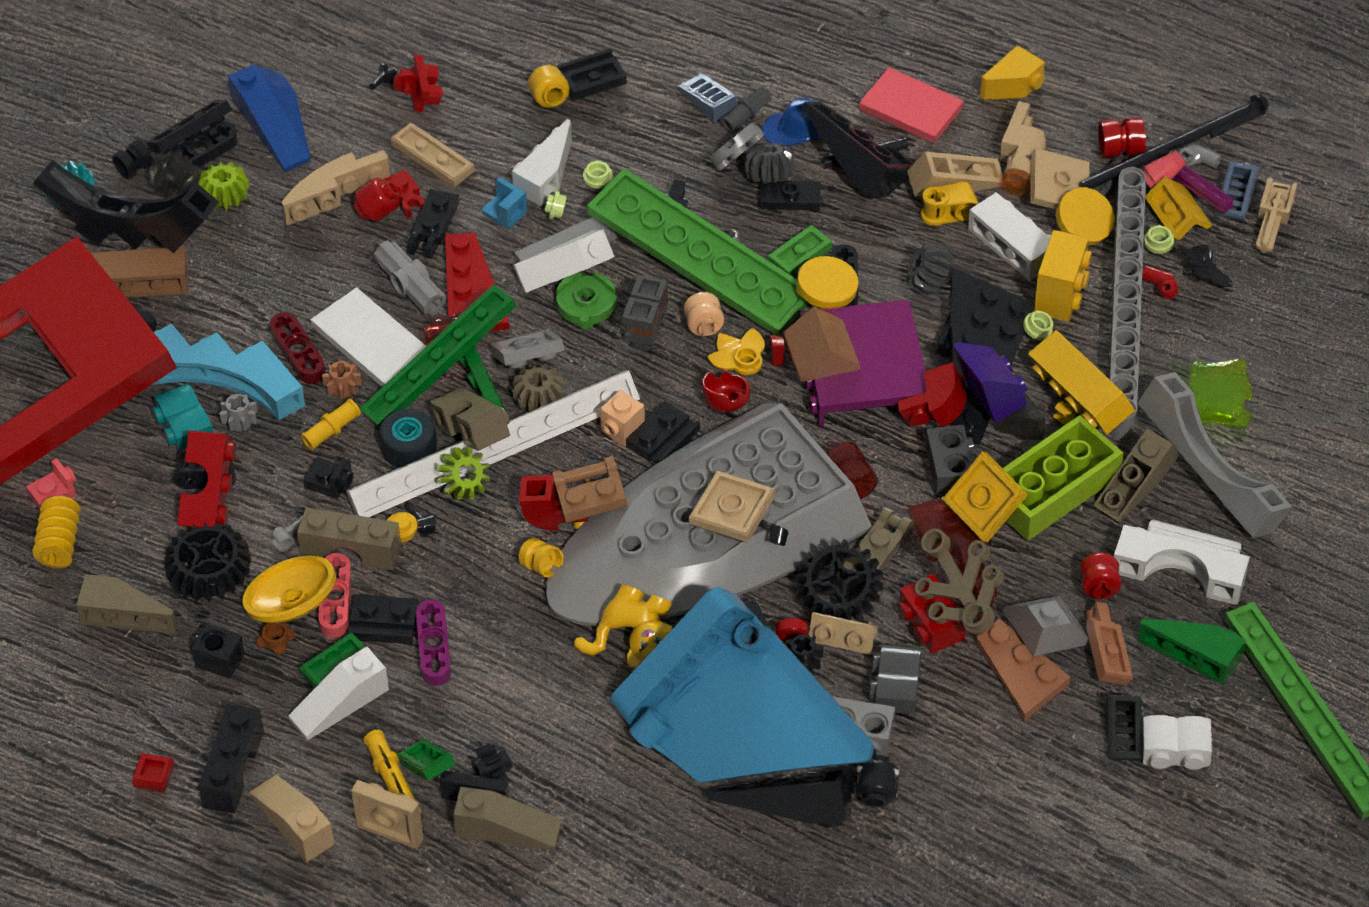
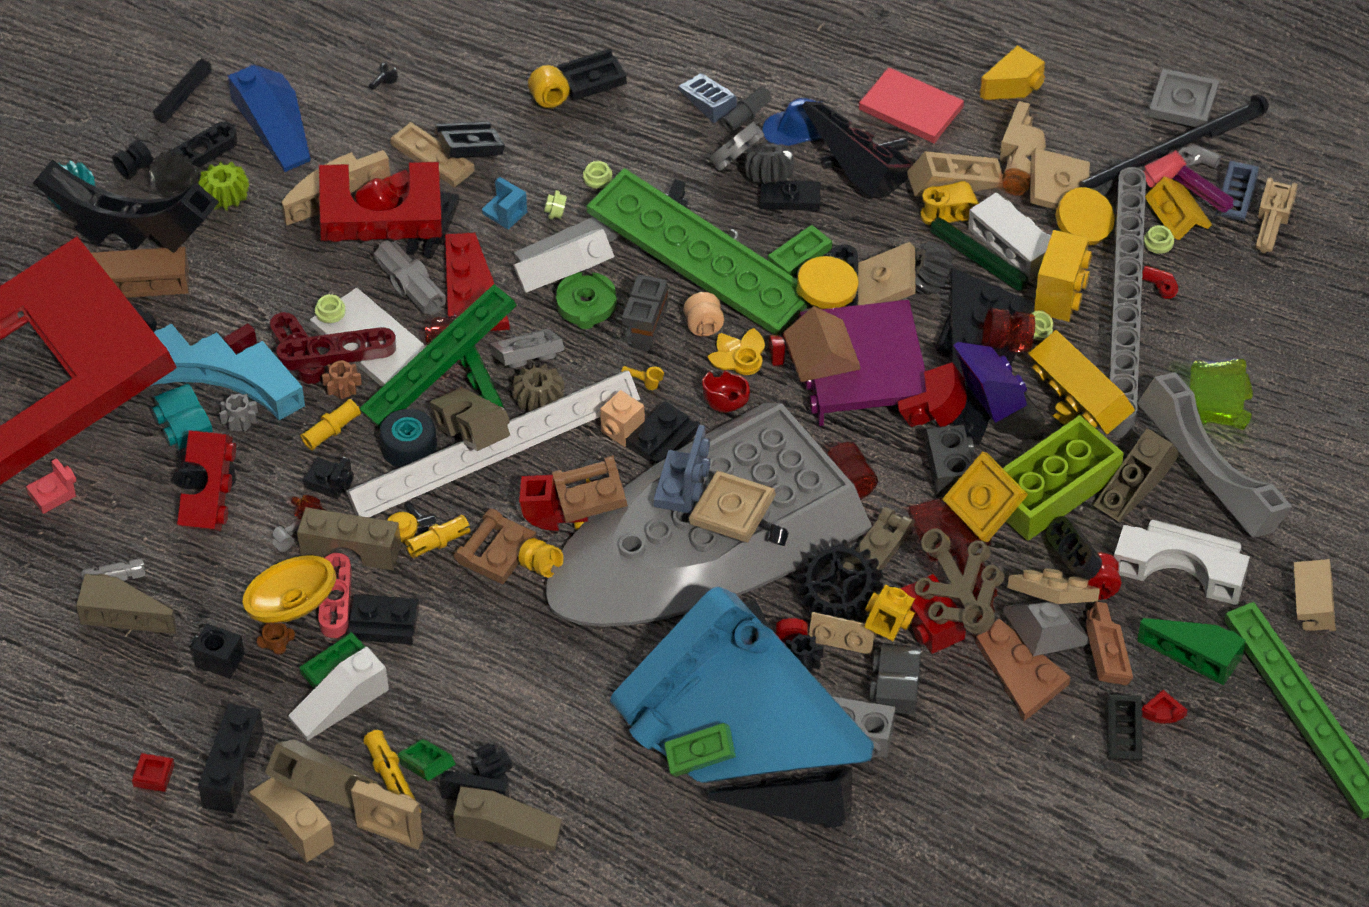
(56, 532): yellow piece -> none
(120, 570): none -> light grey axle
(182, 90): none -> black axle
(189, 126): black plate -> none
(209, 571): black gear -> none
(241, 338): none -> dark red plate
(306, 501): none -> clear red plate
(313, 772): none -> dark tan slope
(330, 309): none -> yellowish green plate
(337, 352): none -> dark red beam
(346, 220): none -> red arch
(417, 82): red hips -> none
(437, 536): none -> yellow pin
(440, 652): magenta beam -> none
(451, 473): lime gear -> none
(469, 139): none -> black plate
(503, 552): none -> medium nougat plate
(544, 167): white slope -> none
(630, 610): yellow animal -> none
(650, 377): none -> yellow hand
(682, 475): none -> sand blue bracket
(700, 749): none -> bright green plate
(876, 781): black head -> none
(887, 276): none -> tan plate
(889, 612): none -> yellow brick
(979, 253): none -> dark green axle
(1008, 330): none -> clear red wheel
(1053, 587): none -> tan plate
(1083, 550): none -> black beam
(1121, 137): red wheel -> none
(1163, 709): none -> red tile
(1177, 741): white brick -> none
(1183, 98): none -> light grey plate
(1199, 261): black piece -> none
(1315, 594): none -> tan hinge

